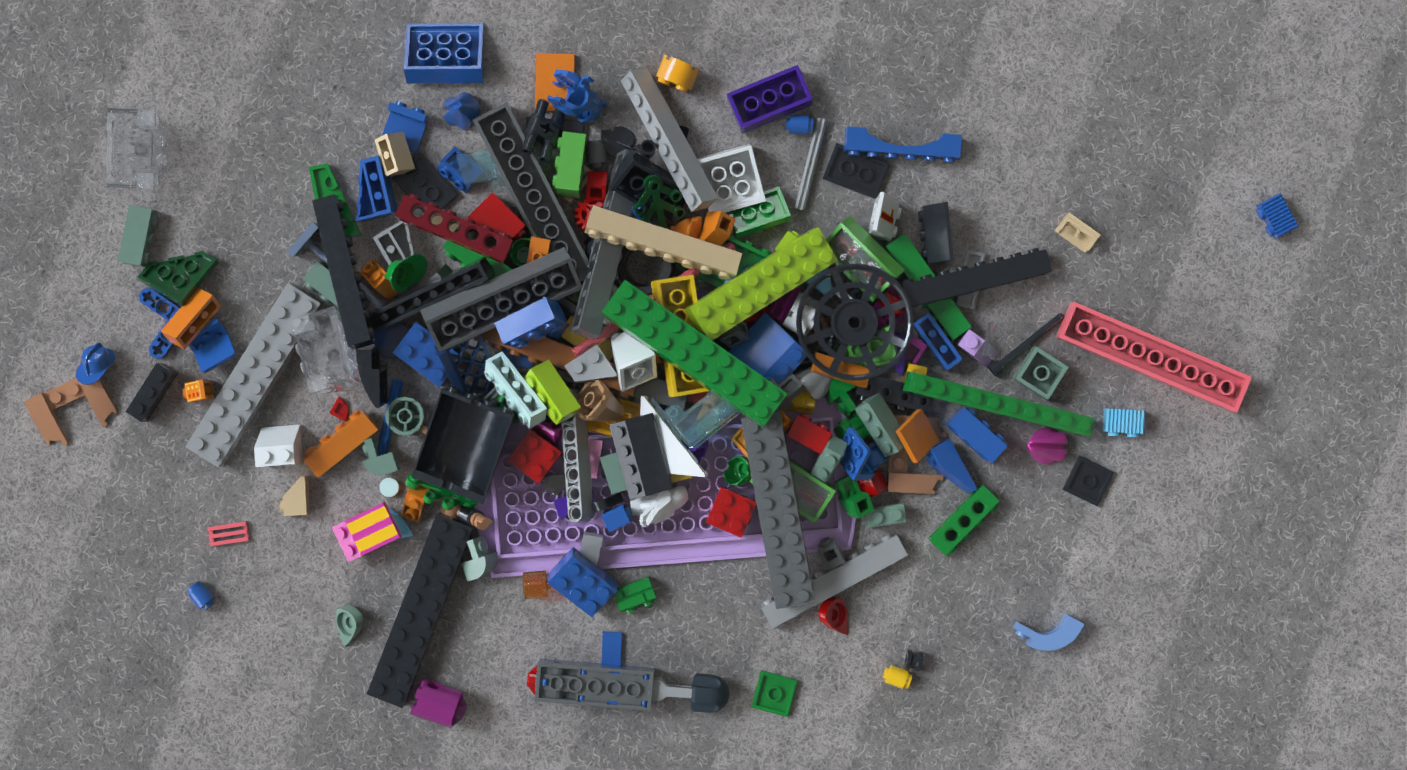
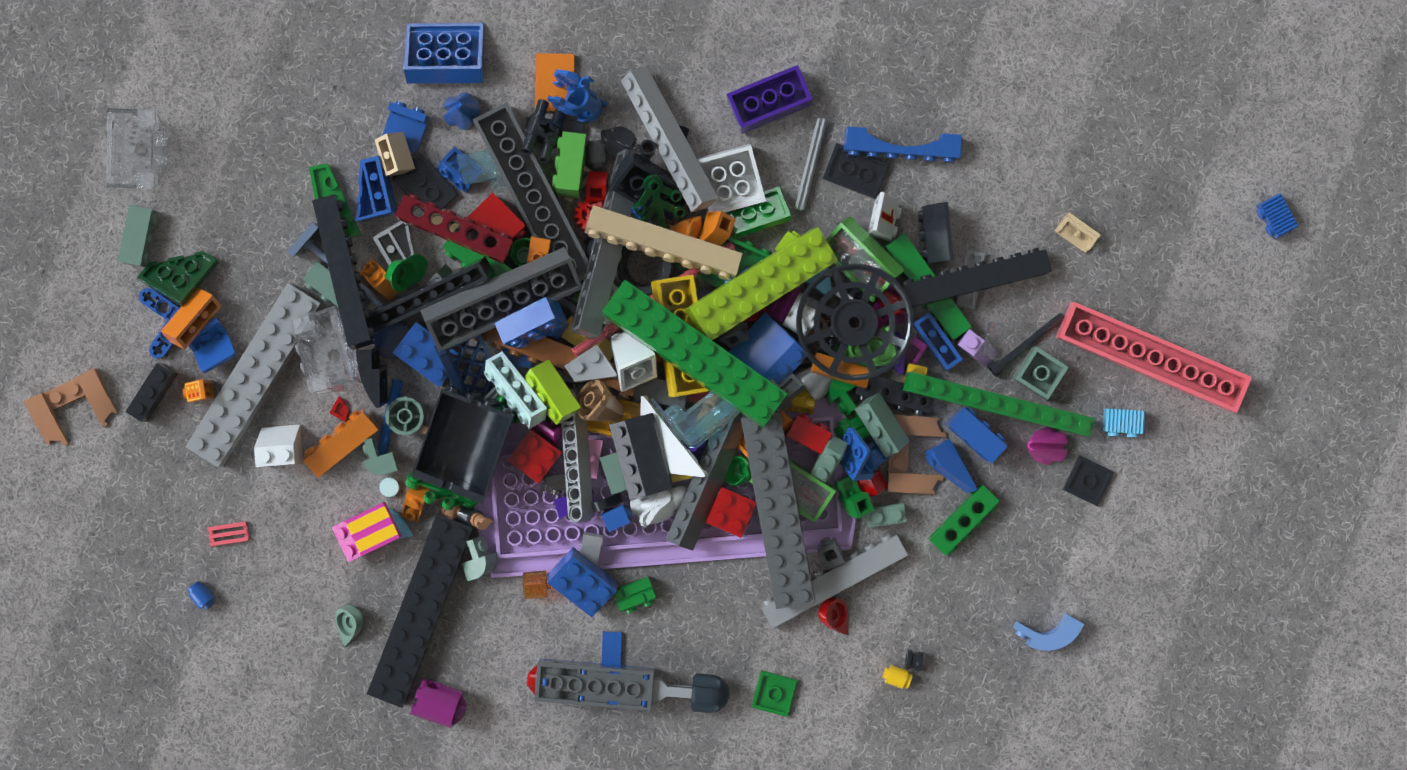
(94, 363): blue piece -> none
(296, 499): tan slope -> none
(677, 73): light orange brick -> none
(704, 490): none -> dark grey brick
(799, 124): blue brick -> none
(917, 435): orange tile -> none

